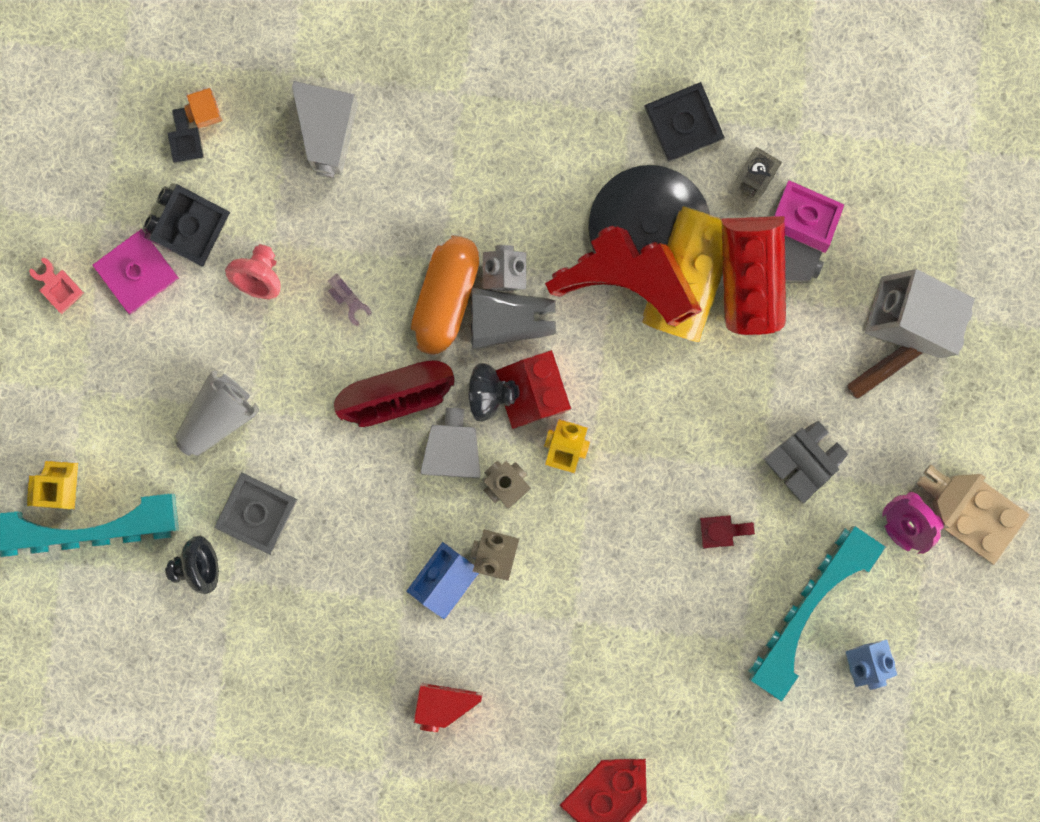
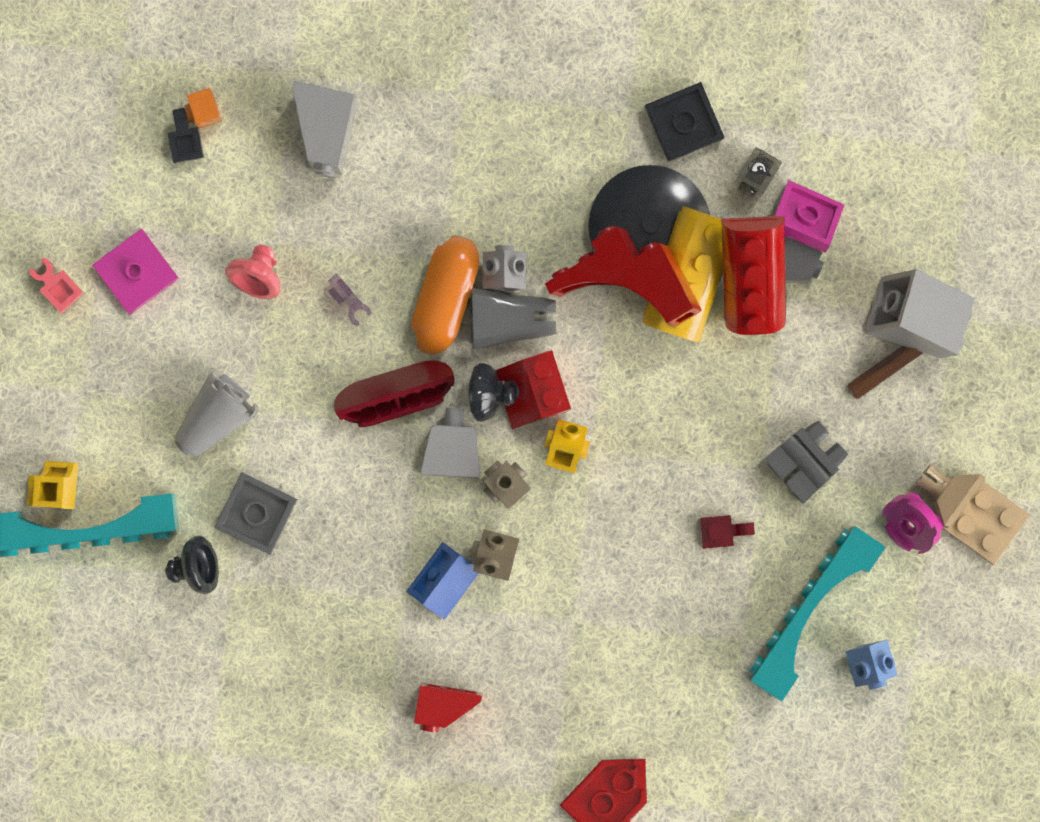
(185, 223): black plate -> none

